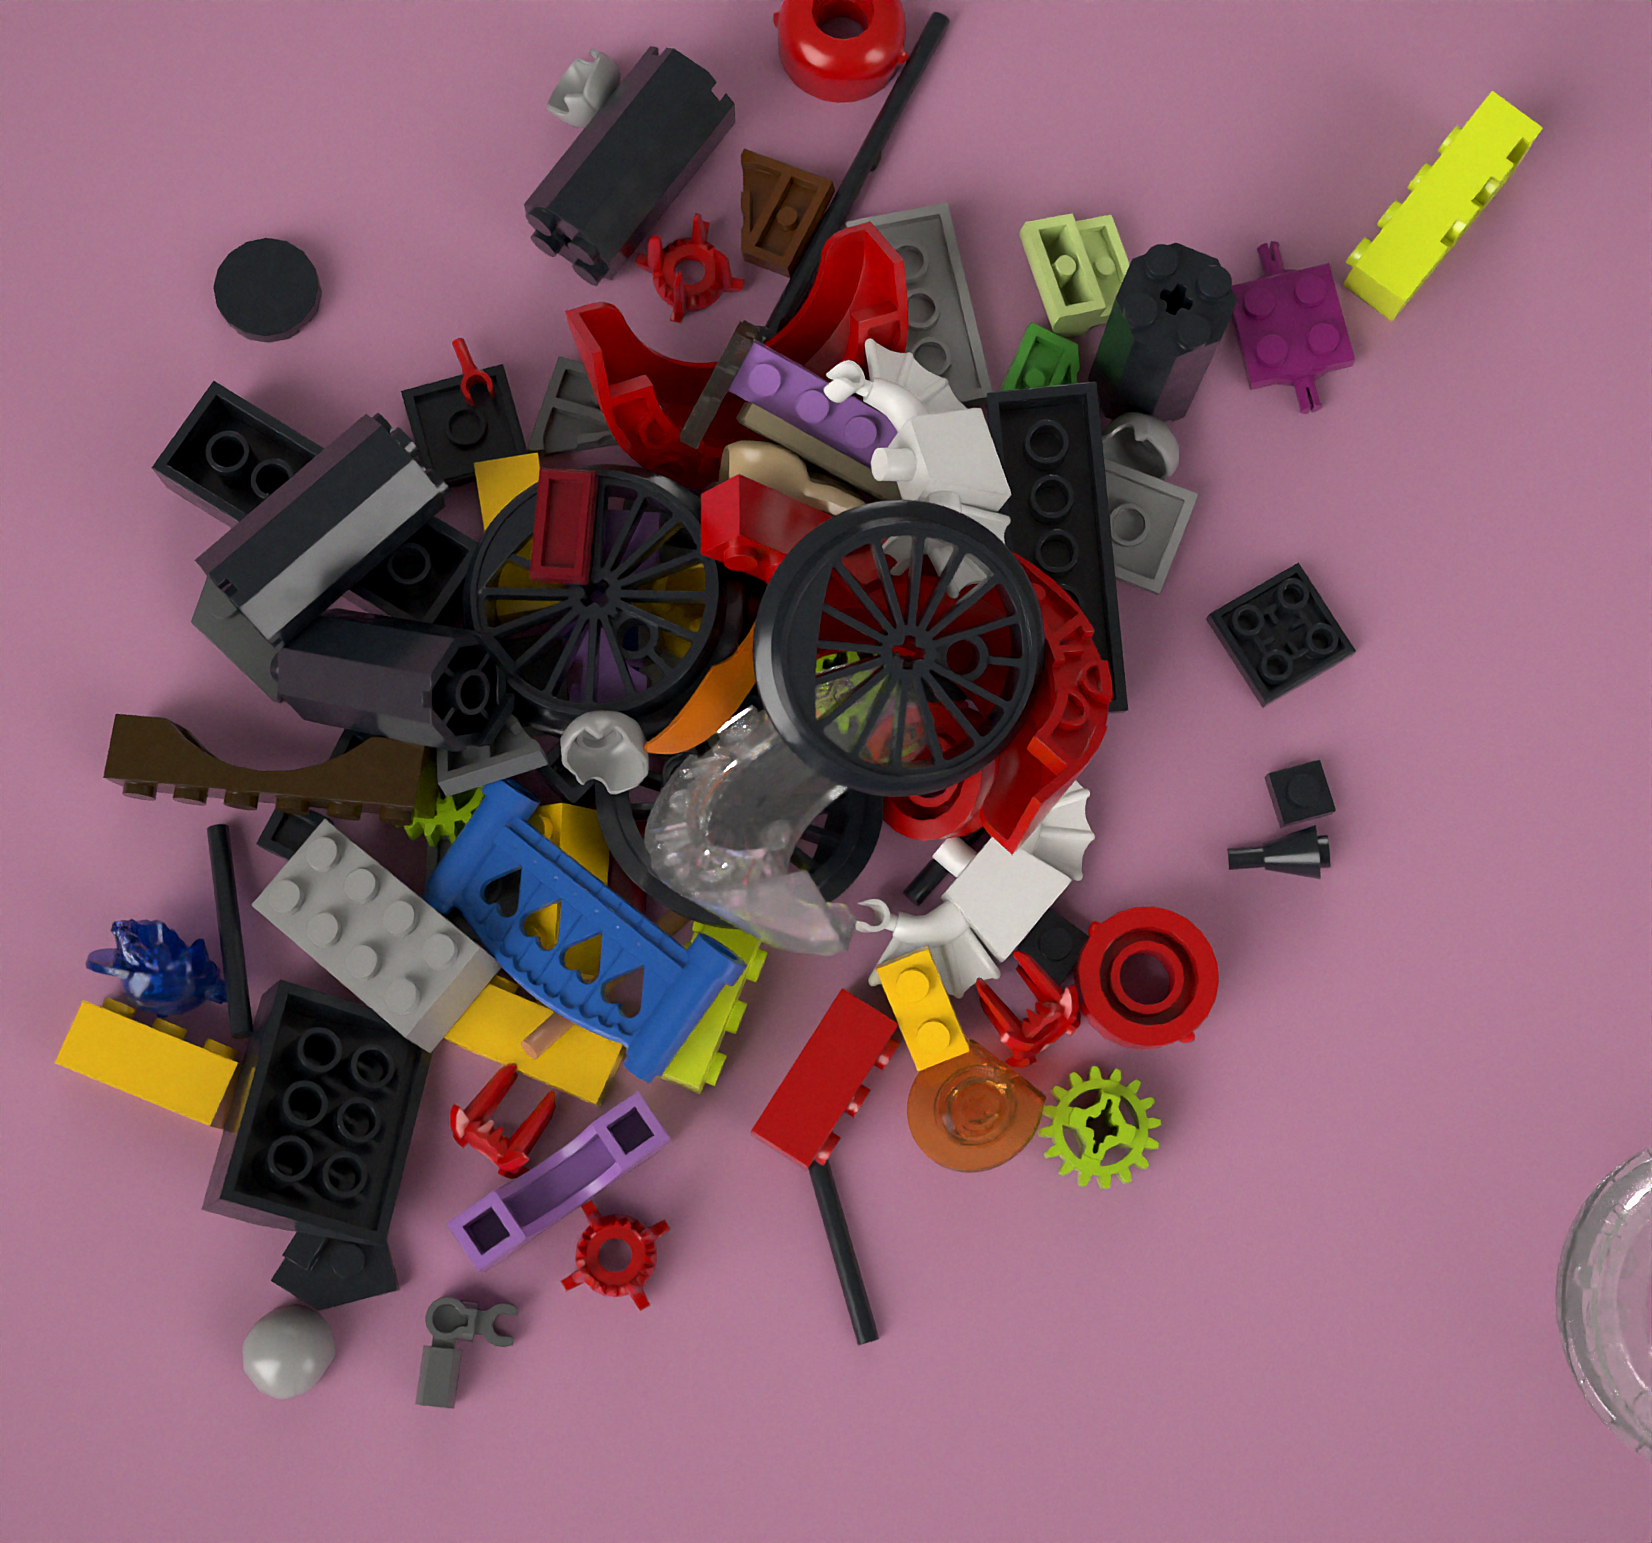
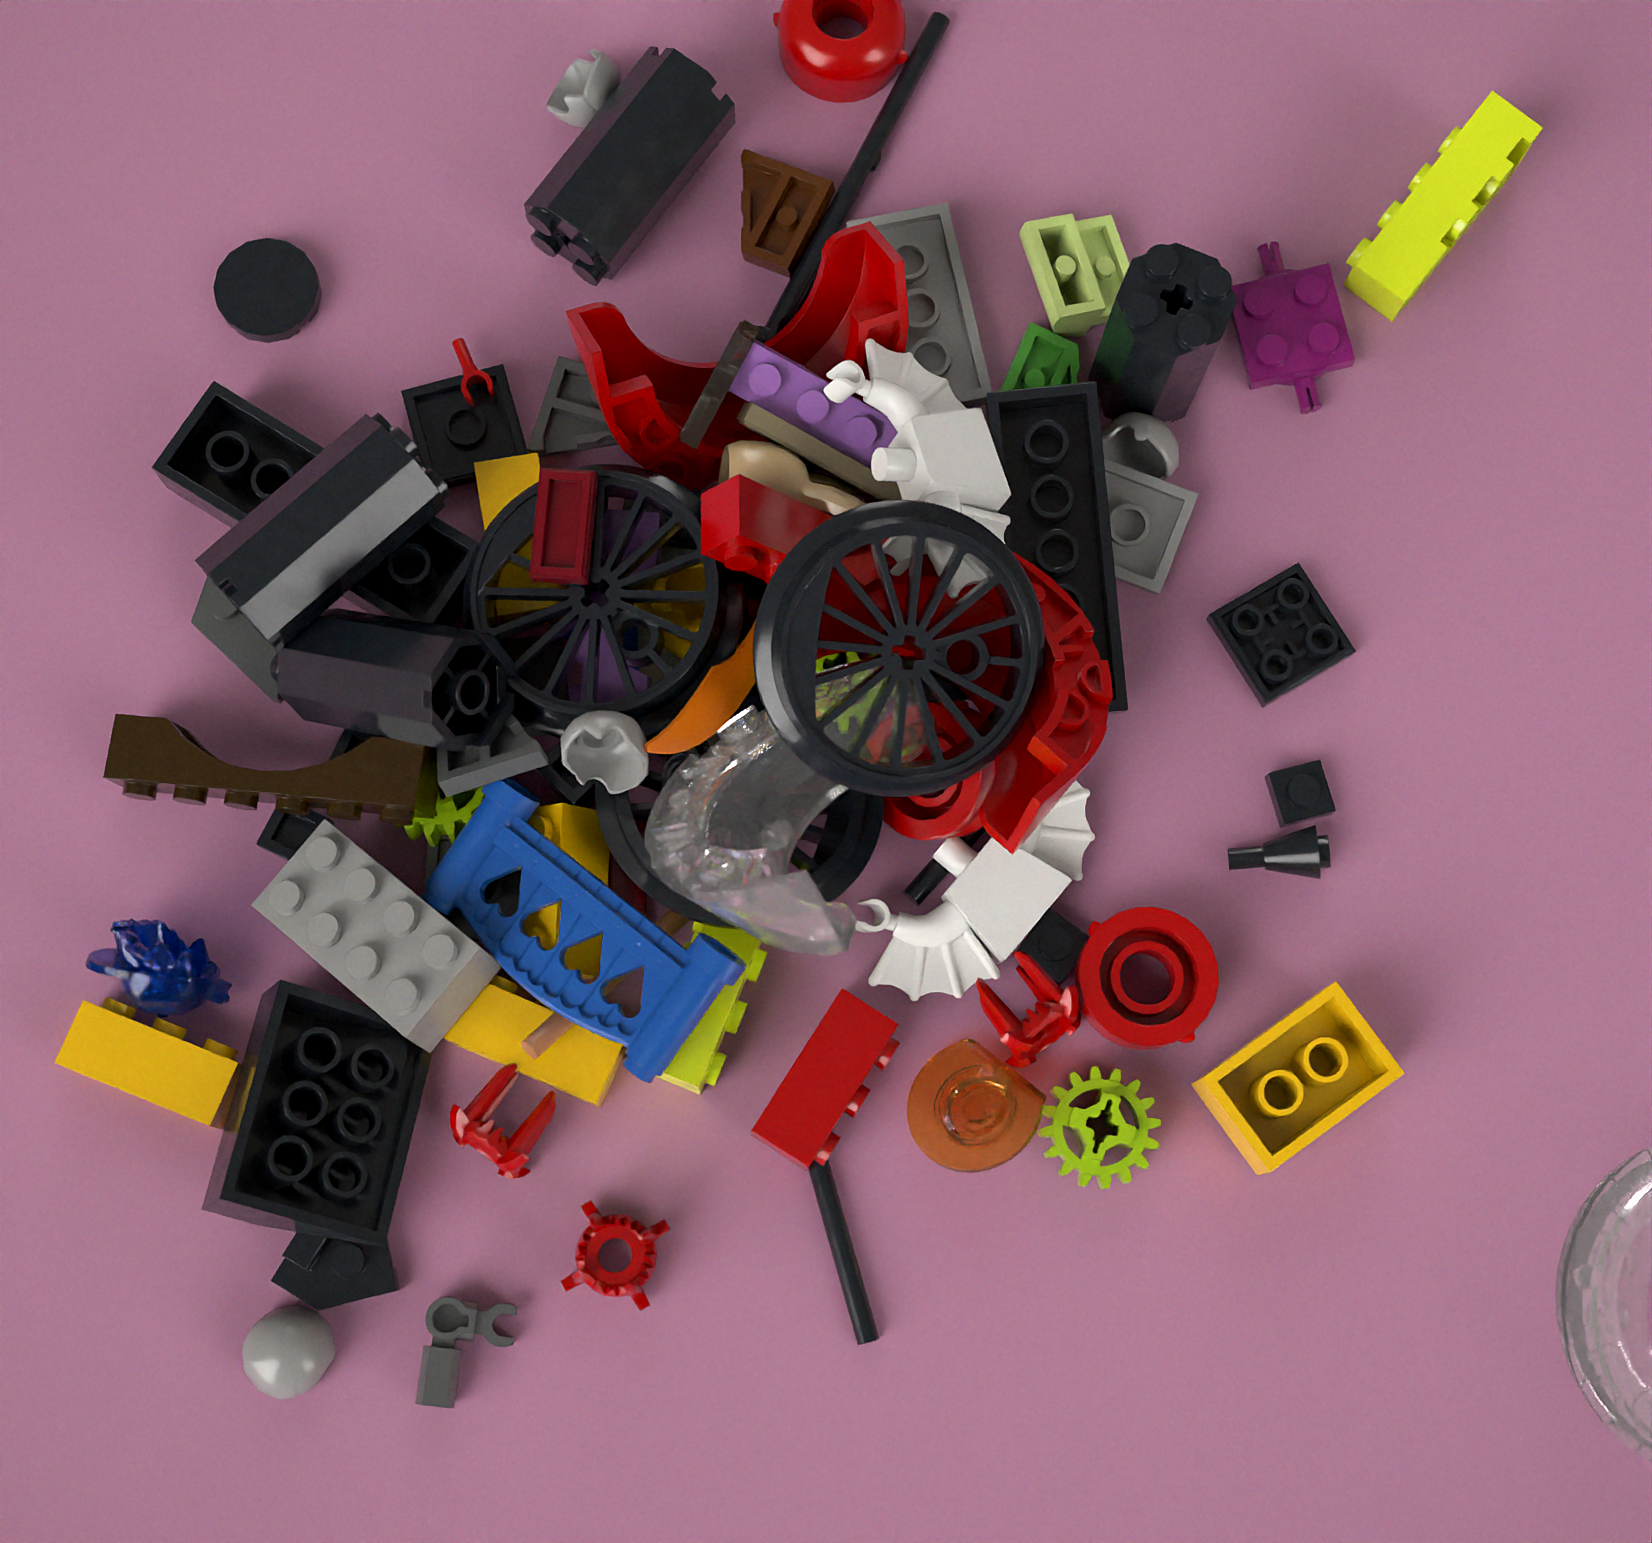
(230, 932): black bar -> none
(560, 1183): medium lavender arch -> none
(672, 288): red piece -> none
(922, 1008): yellow plate -> none
(1297, 1079): none -> yellow brick

